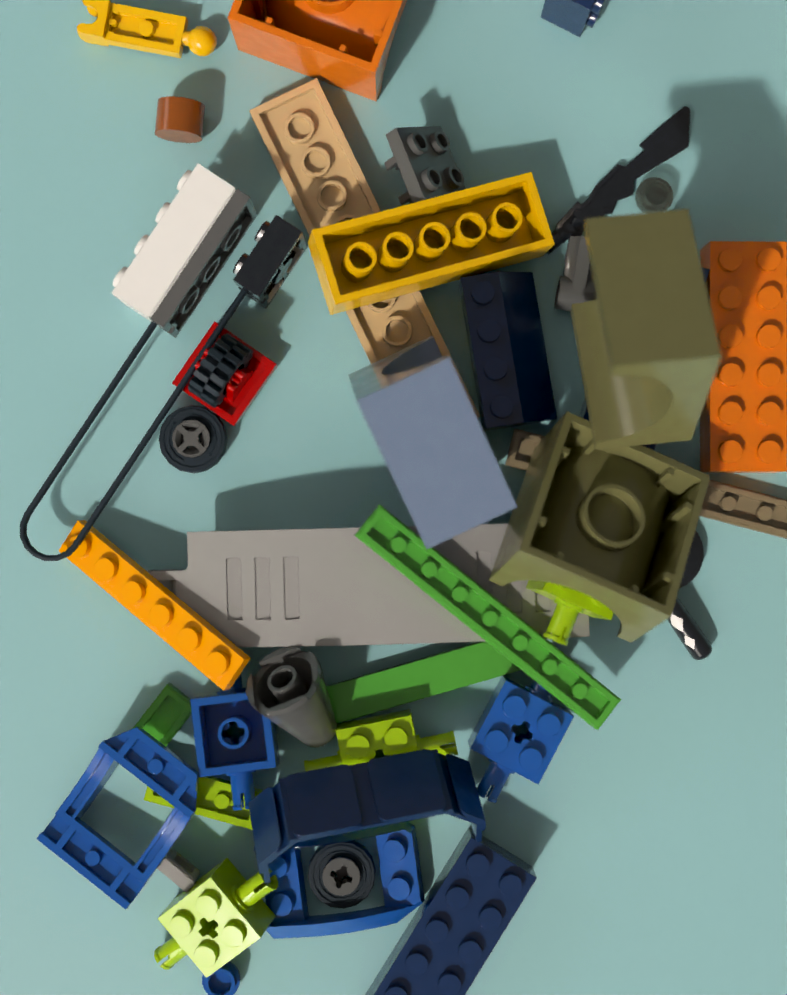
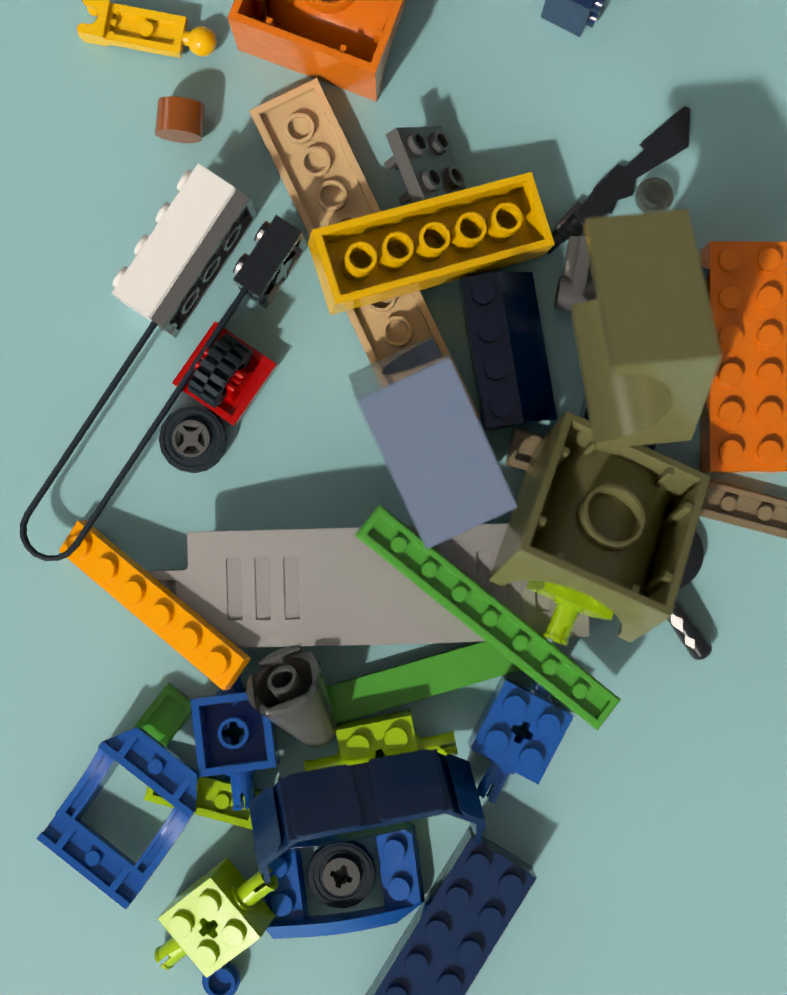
(179, 870): light grey tile -> none

